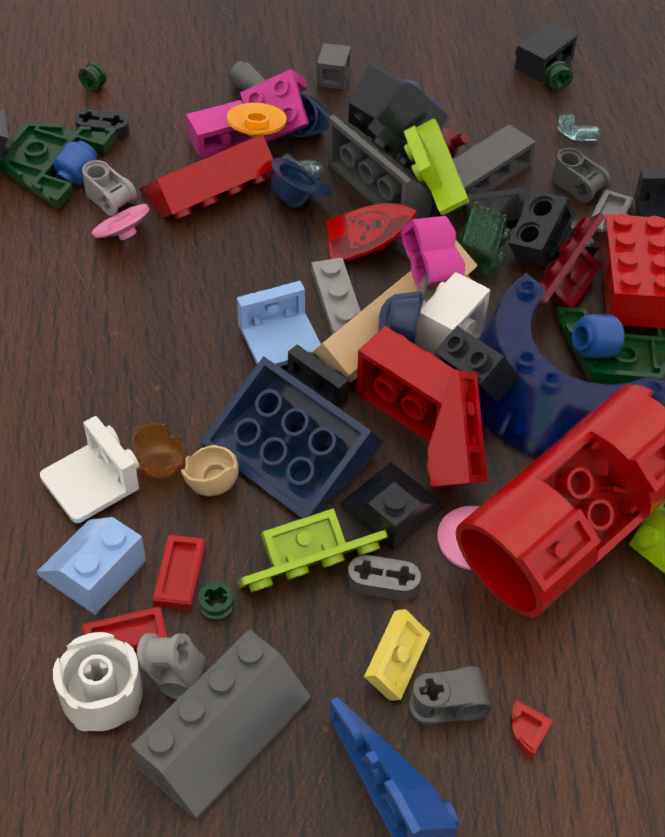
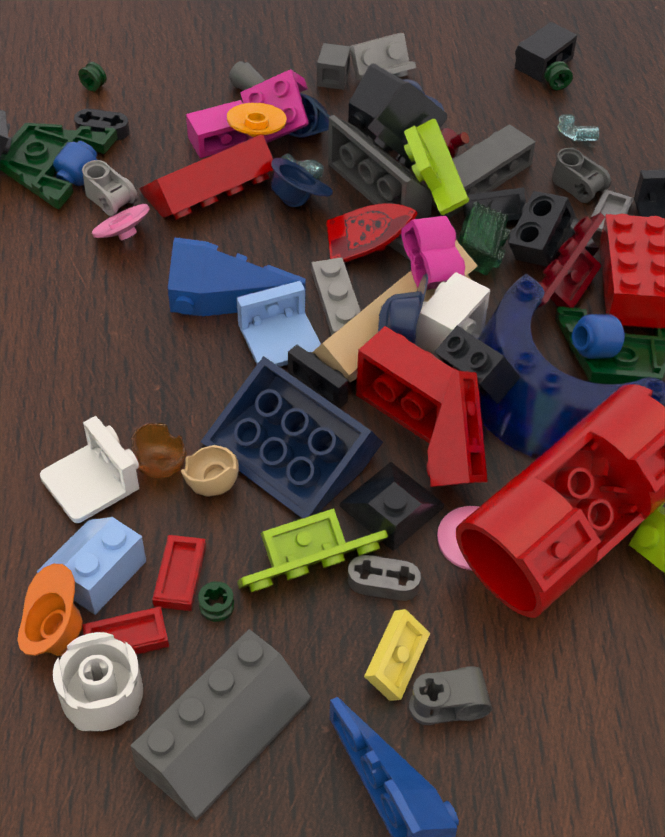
(49, 614): none -> orange piece
(170, 662): light grey piece -> none
(210, 281): none -> blue wedge
(387, 52): none -> light grey bracket
(528, 728): red tile -> none

